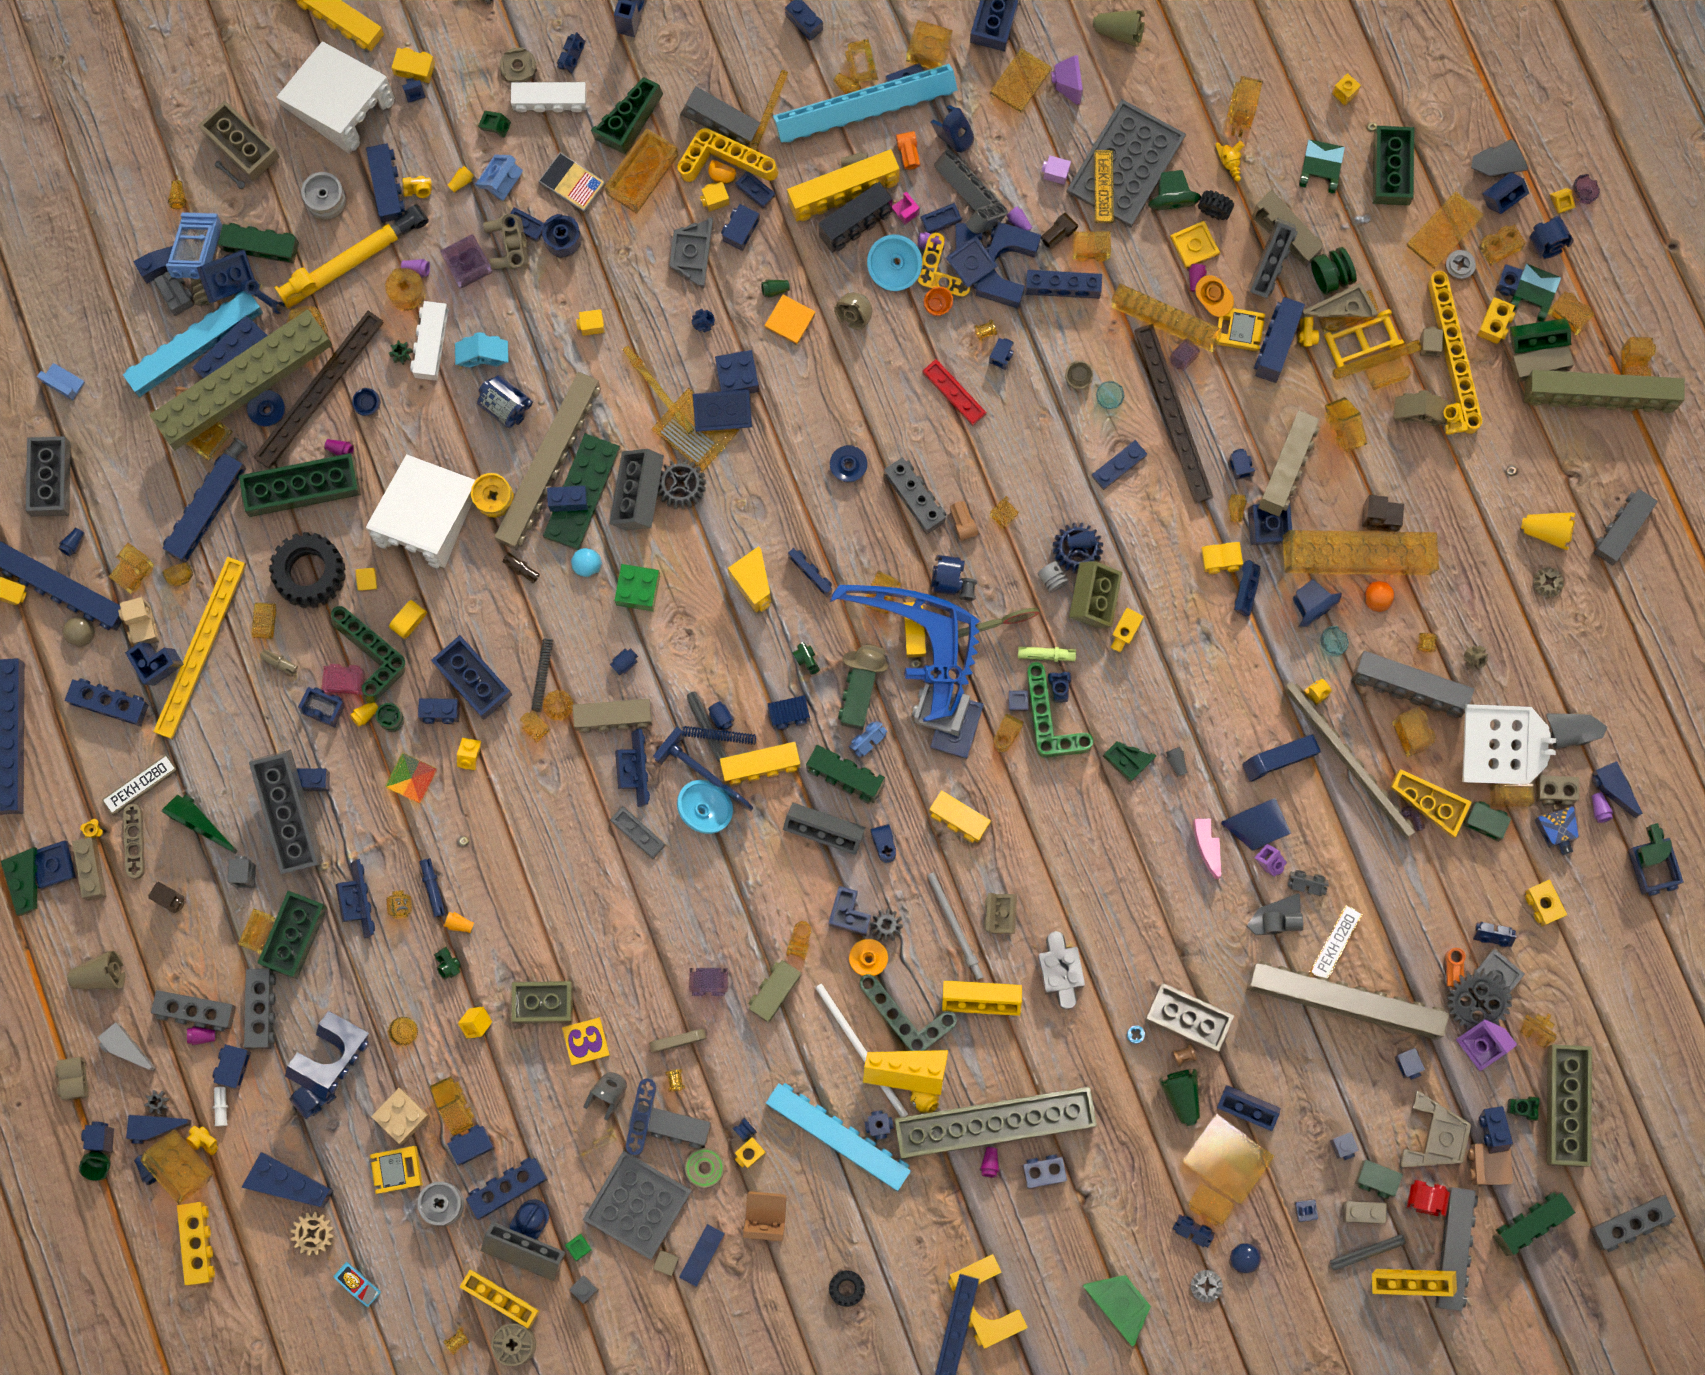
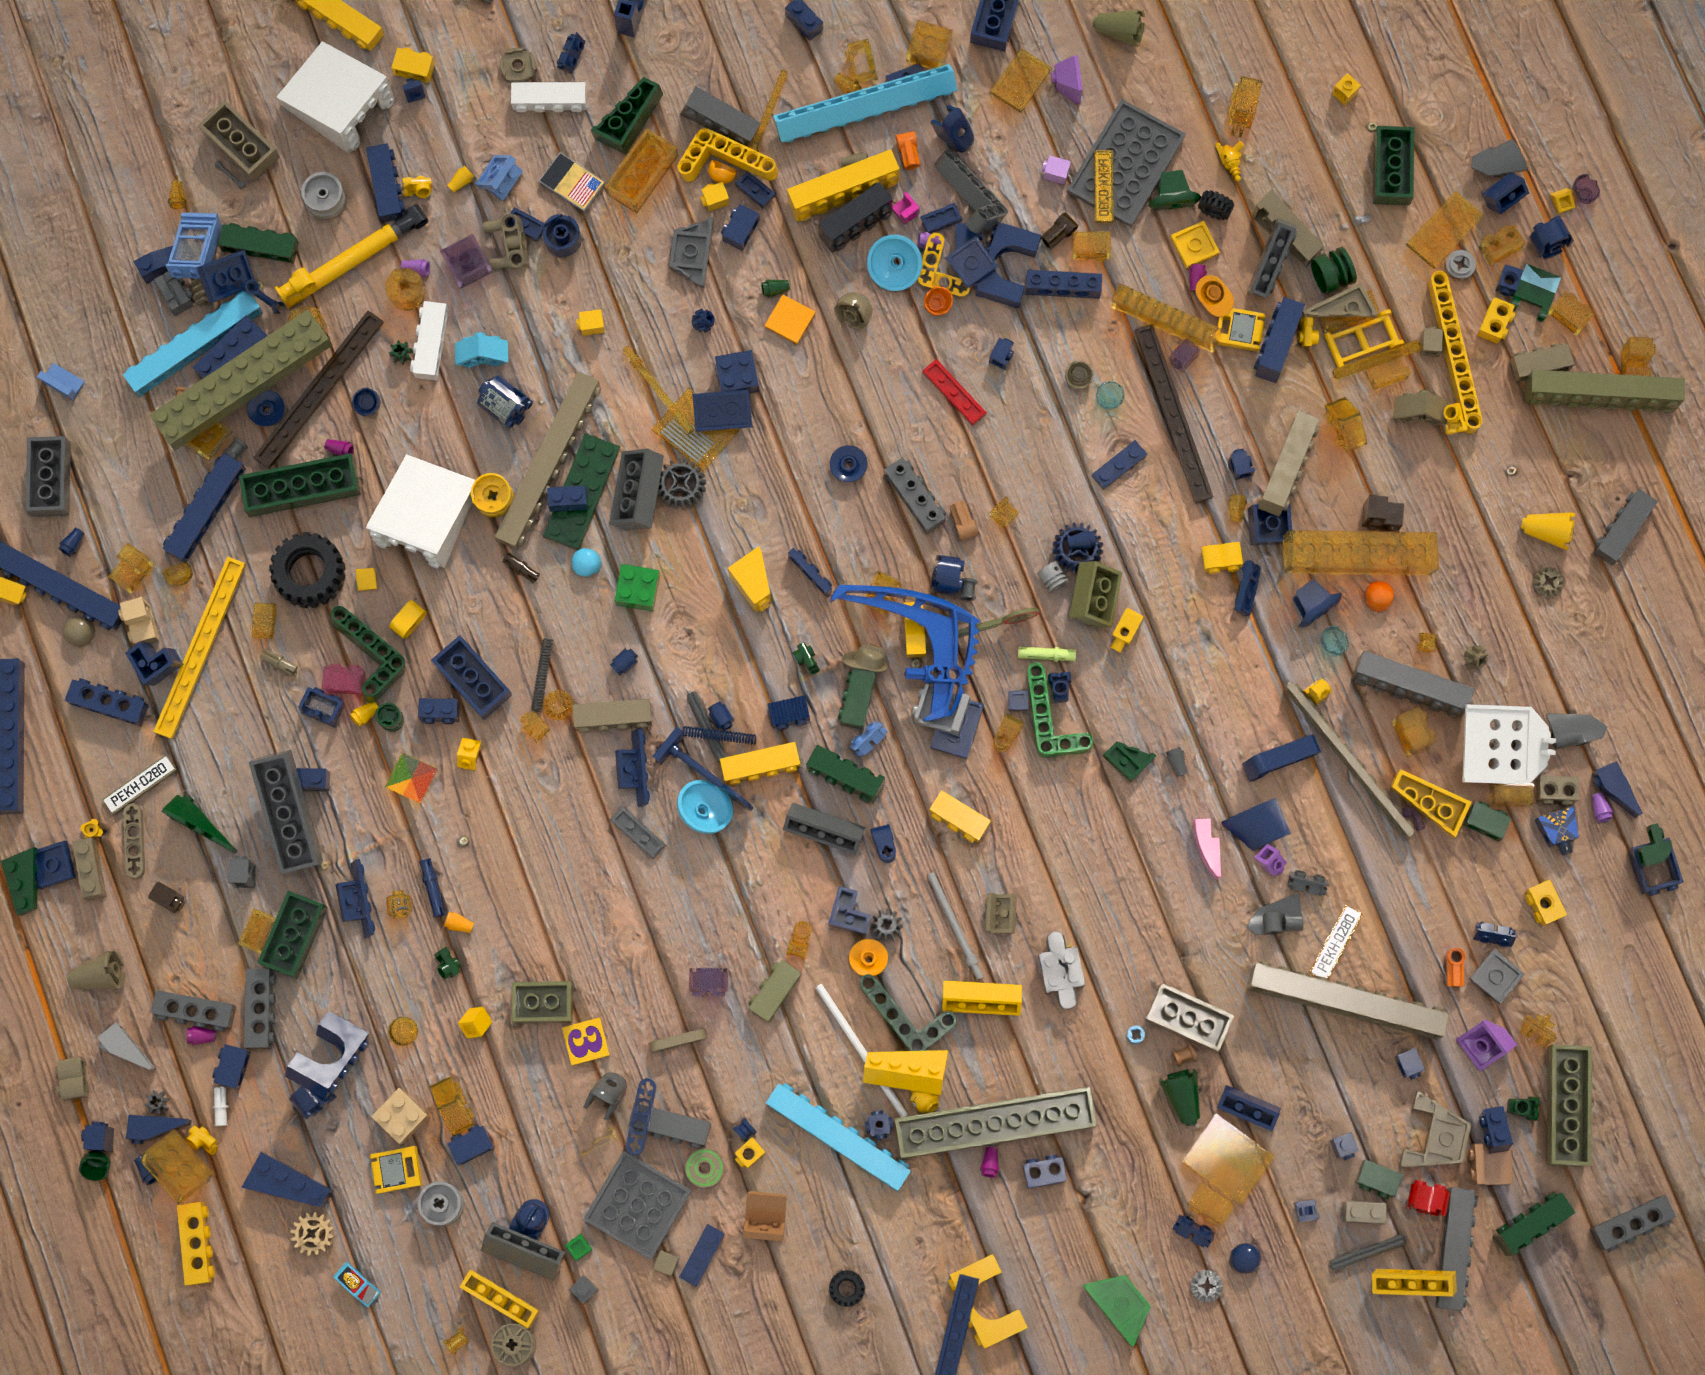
(476, 1196): dark blue brick -> none
(495, 123): dark green bracket -> none
(675, 1080): clear yellow bush -> none
(985, 330): clear yellow bush -> none
(1019, 219): medium lavender cone -> none
(1322, 161): dark green flag -> none
(1494, 990): dark grey gear -> none
(1540, 335): dark green brick -> none

